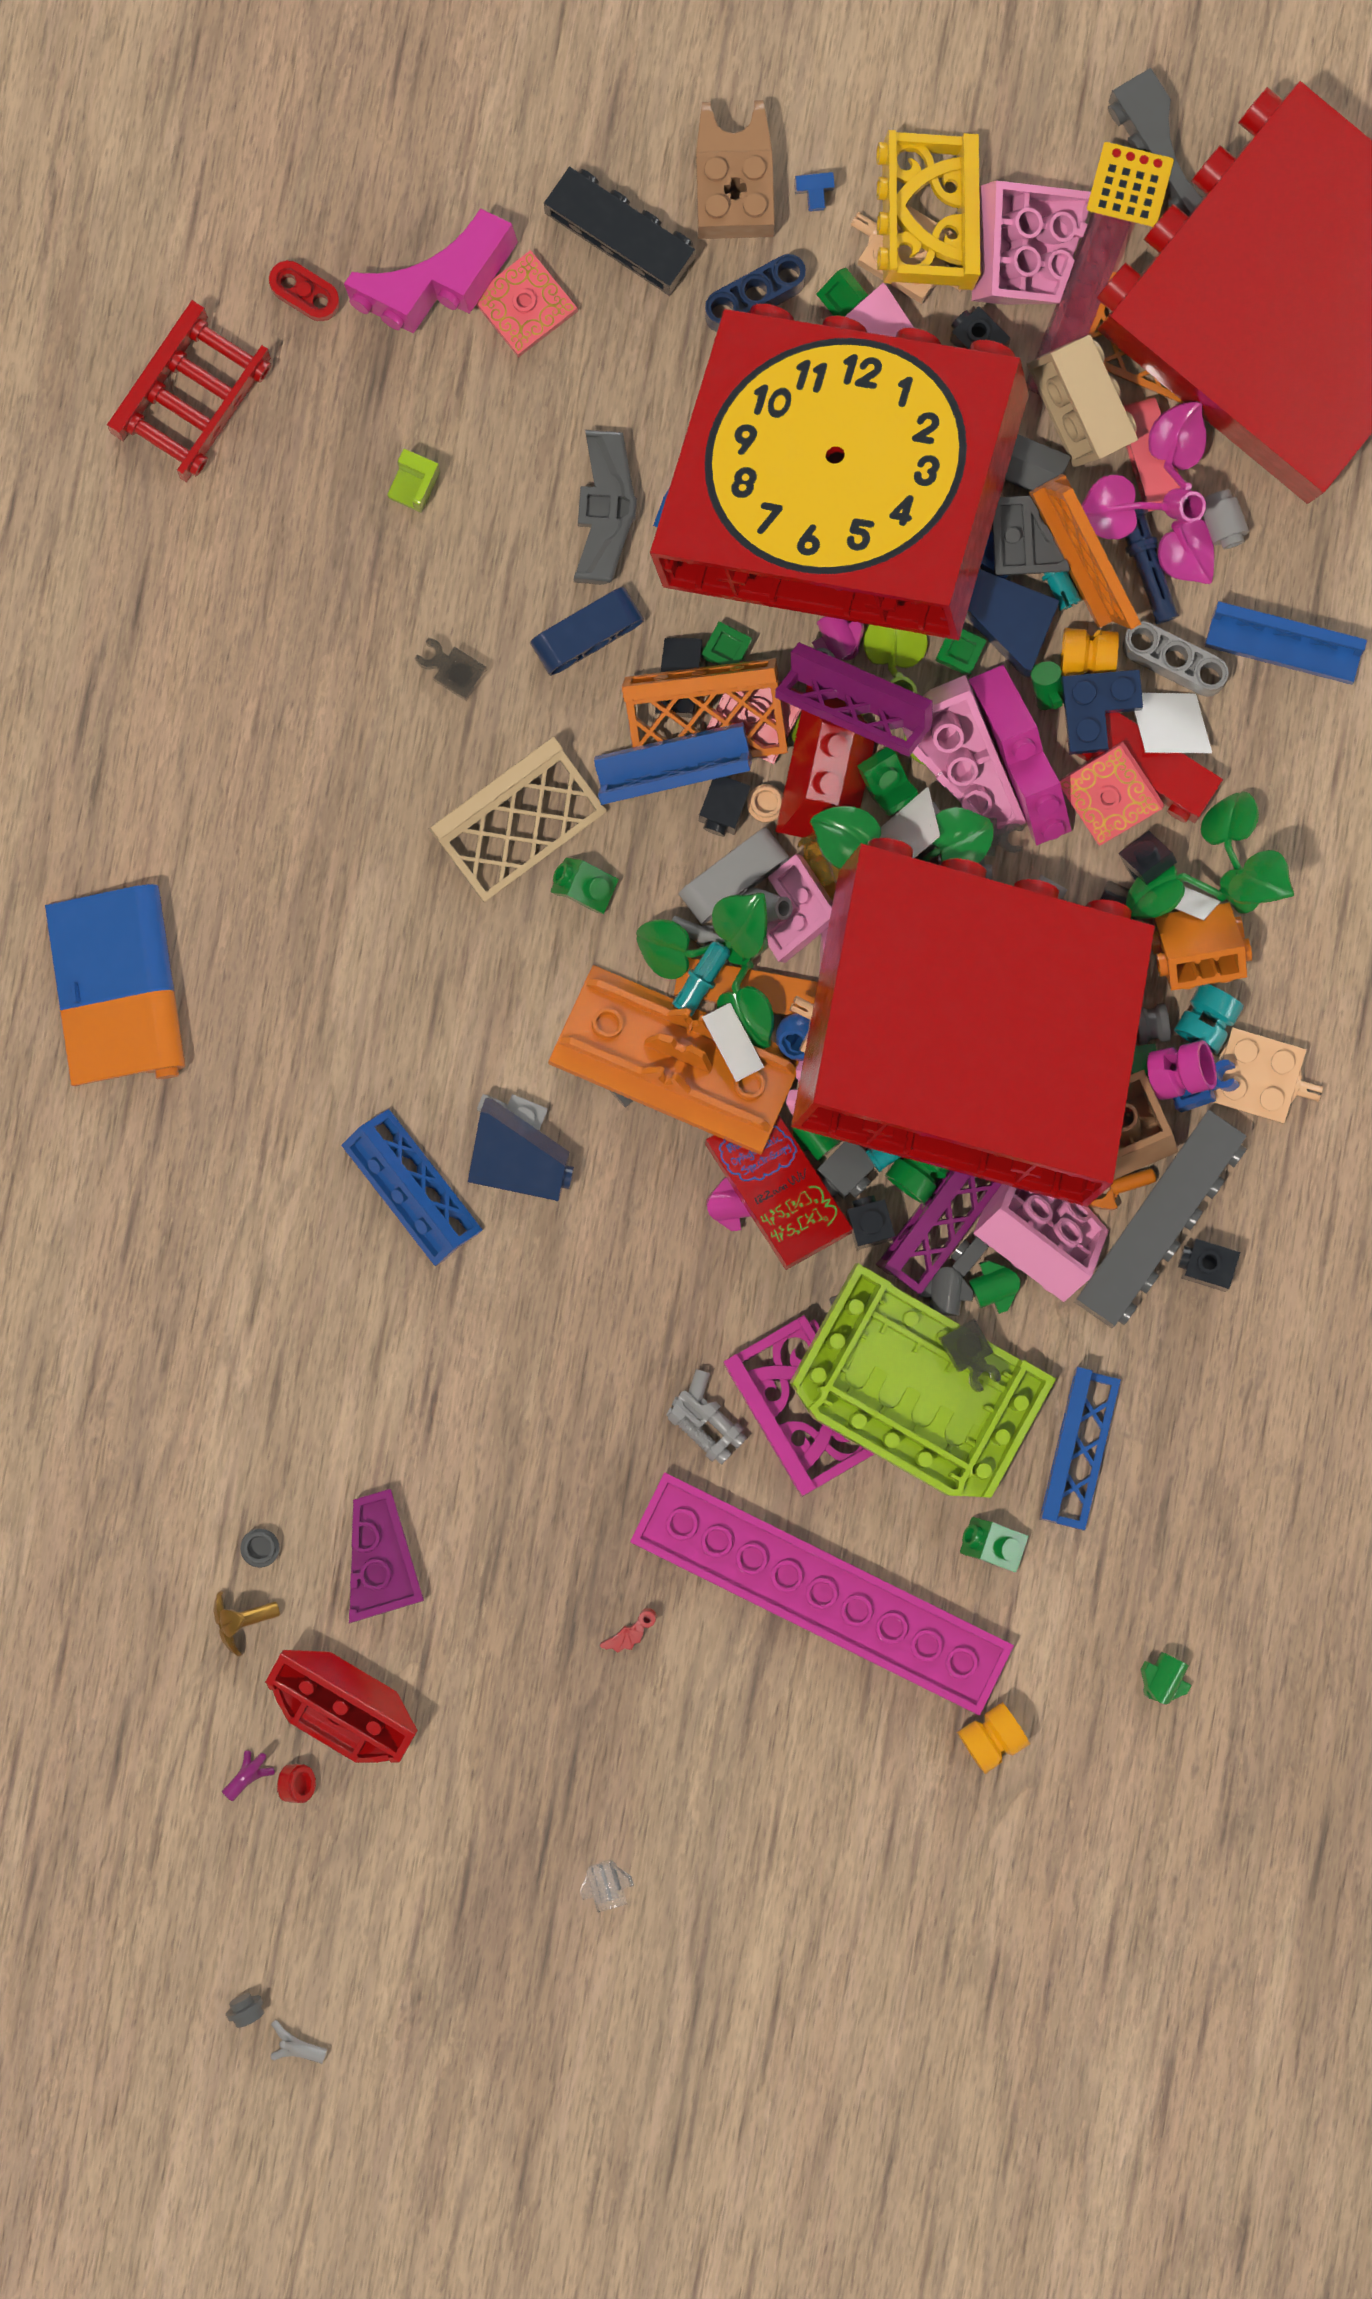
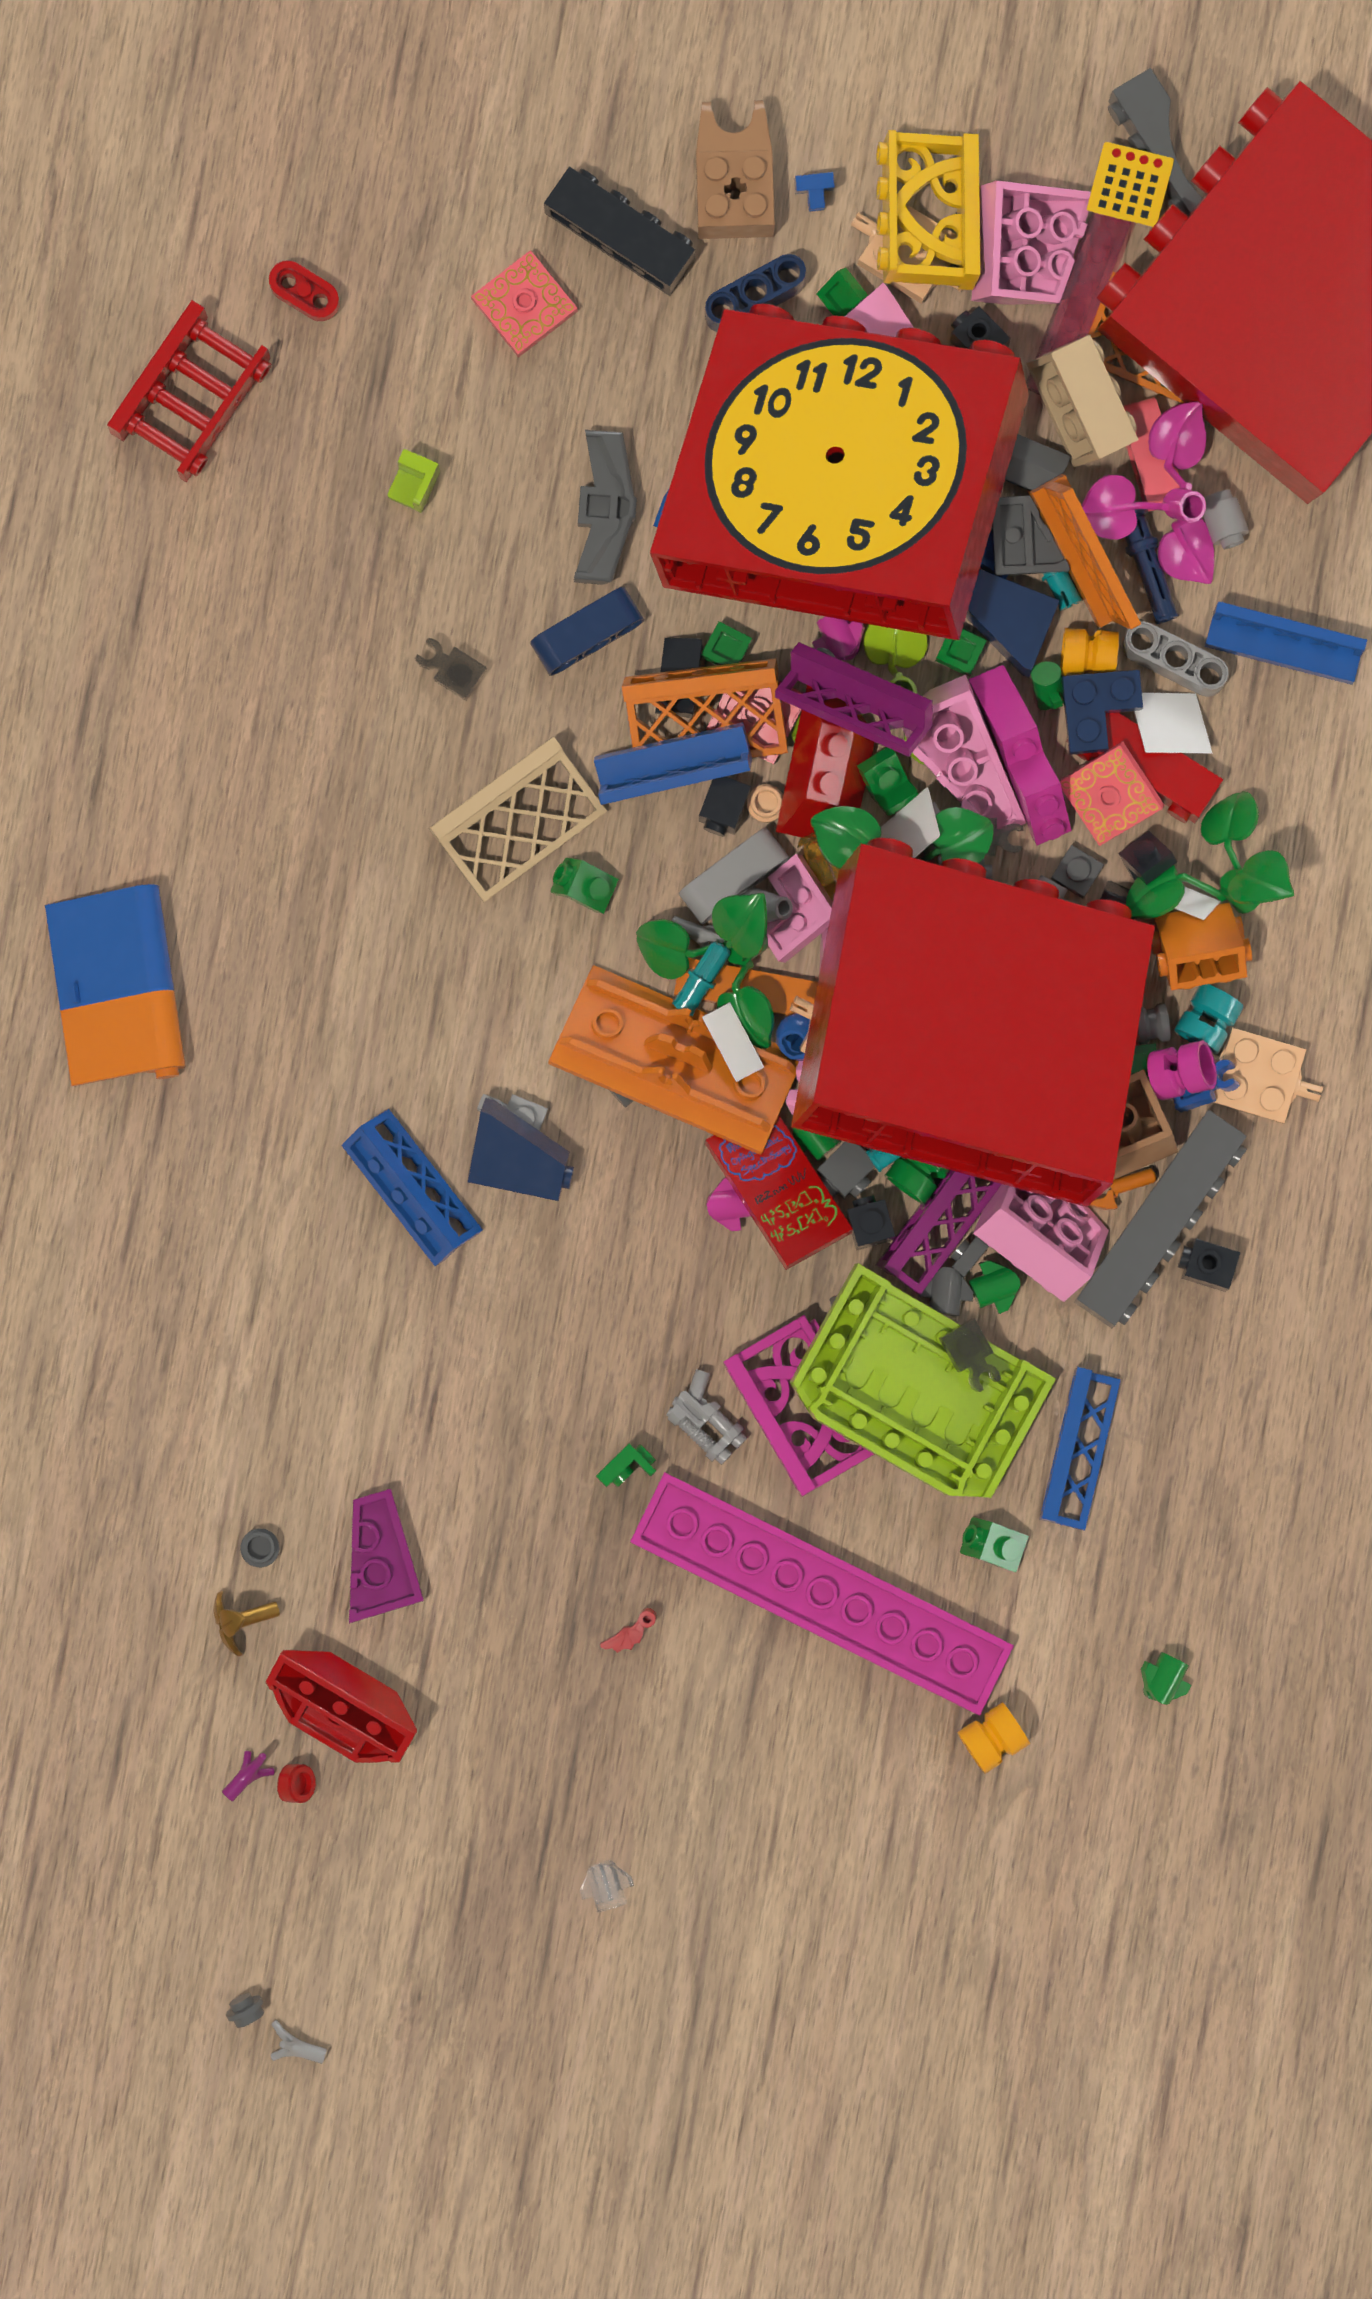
(452, 276): dark pink arch -> none
(619, 1469): none -> green bracket
(1077, 871): none -> dark grey plate

